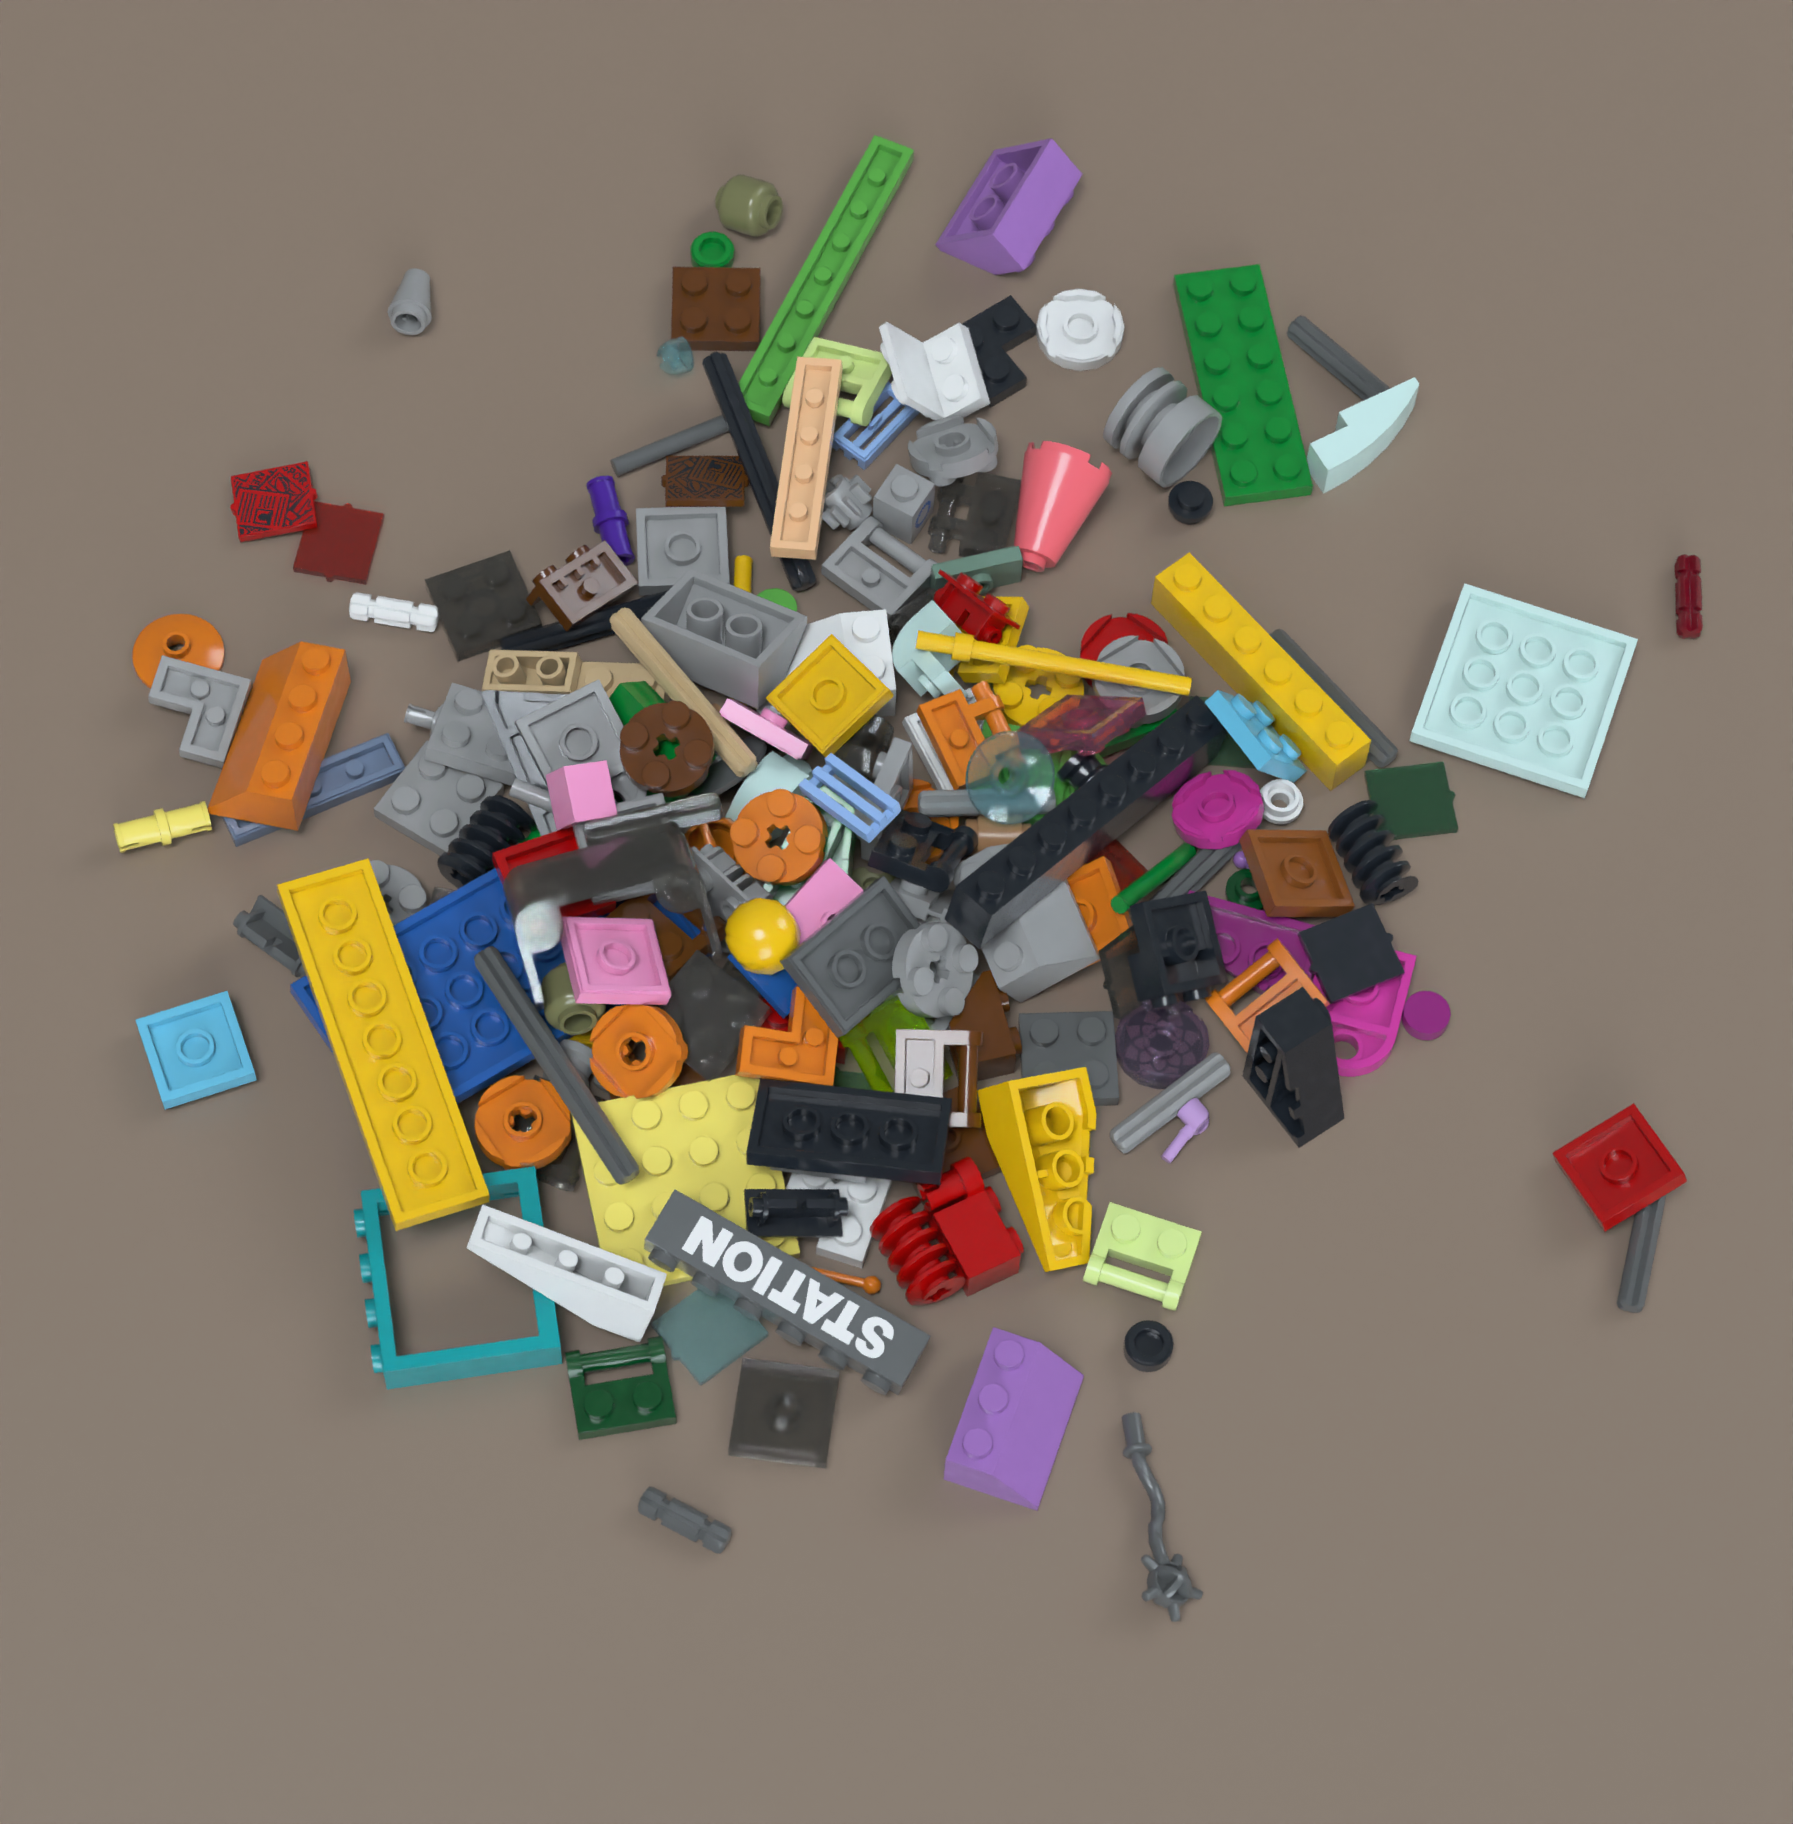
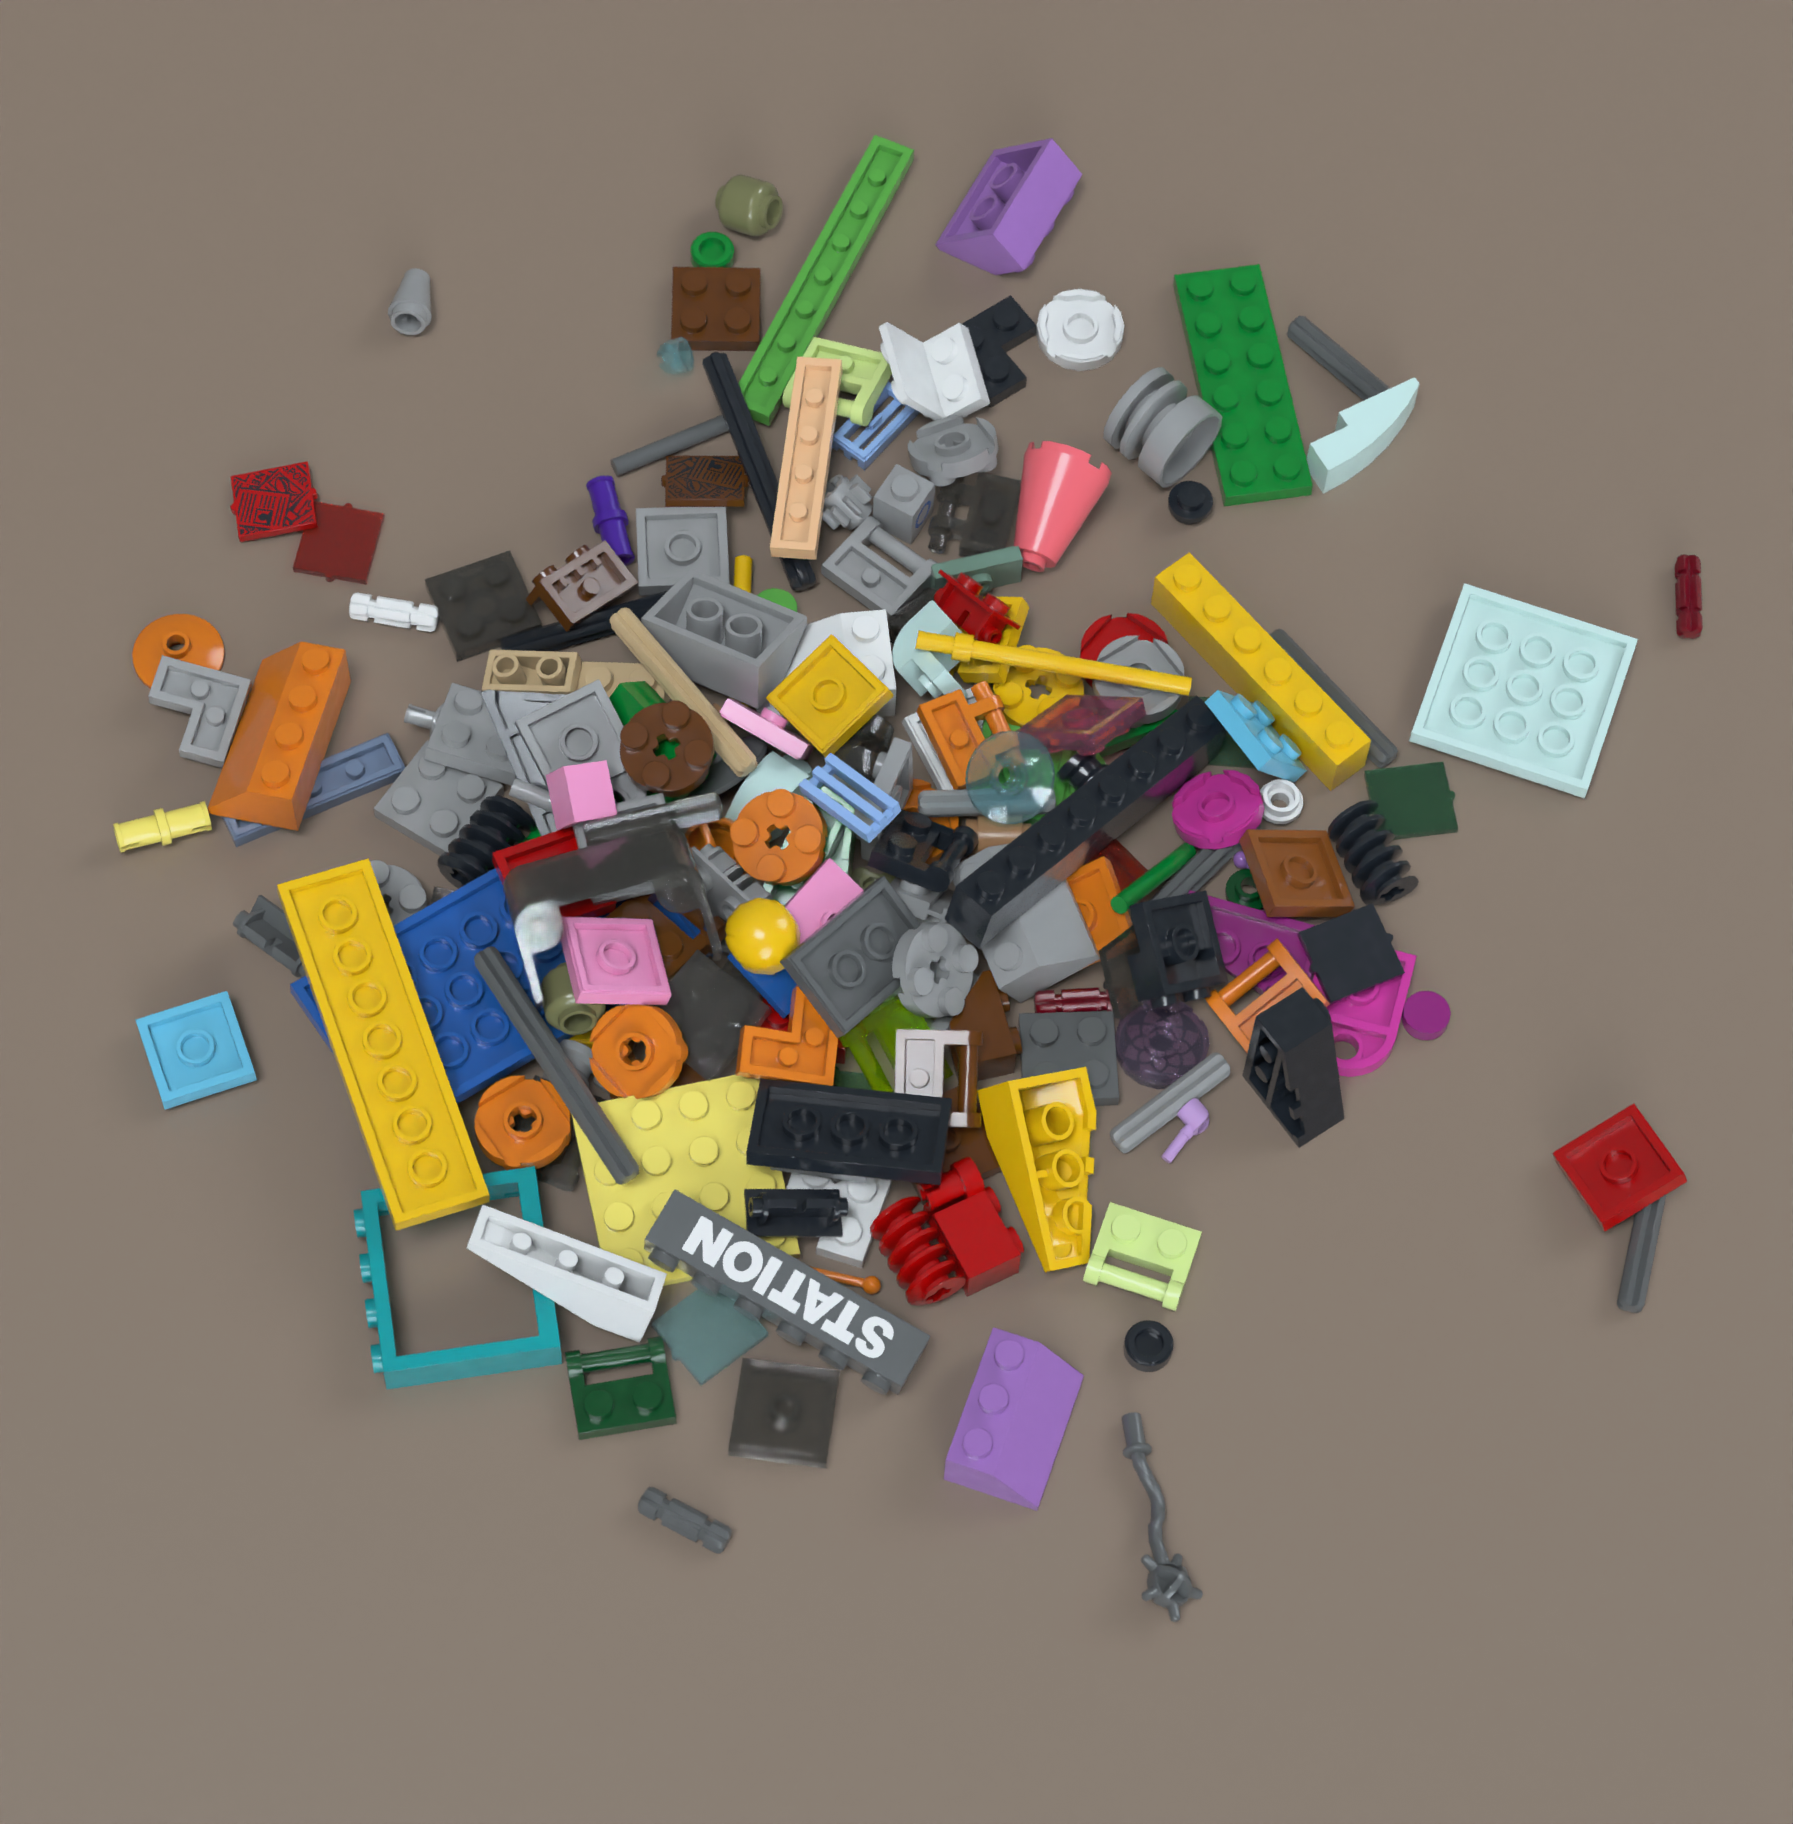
(1072, 1000): none -> dark red axle

